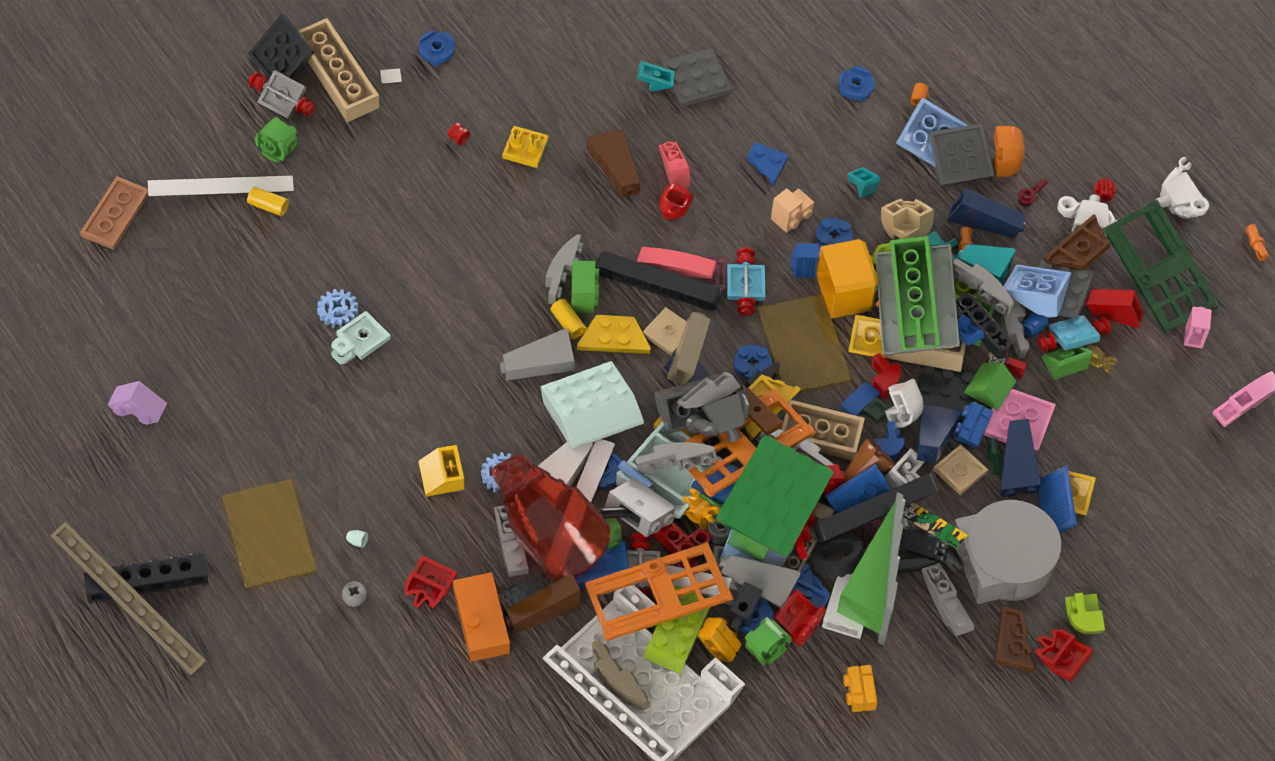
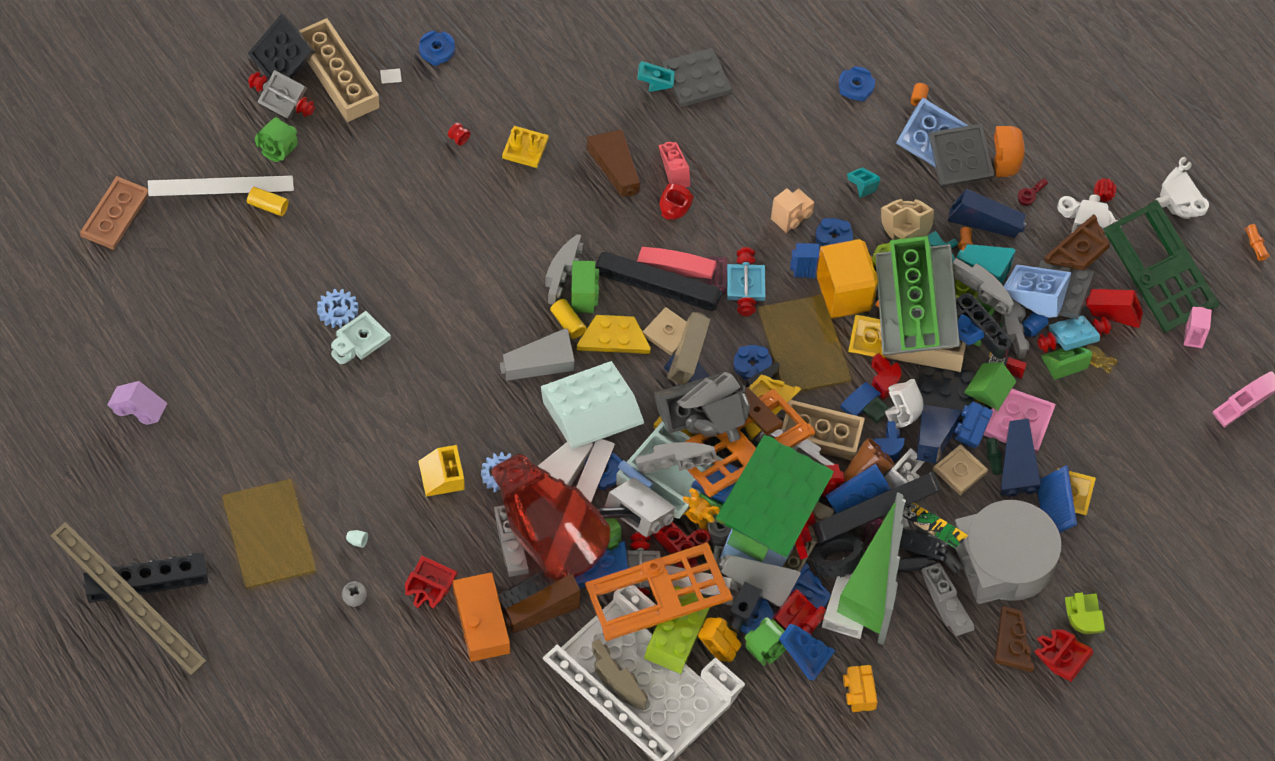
(767, 161): blue wing -> none
(806, 651): none -> blue wing

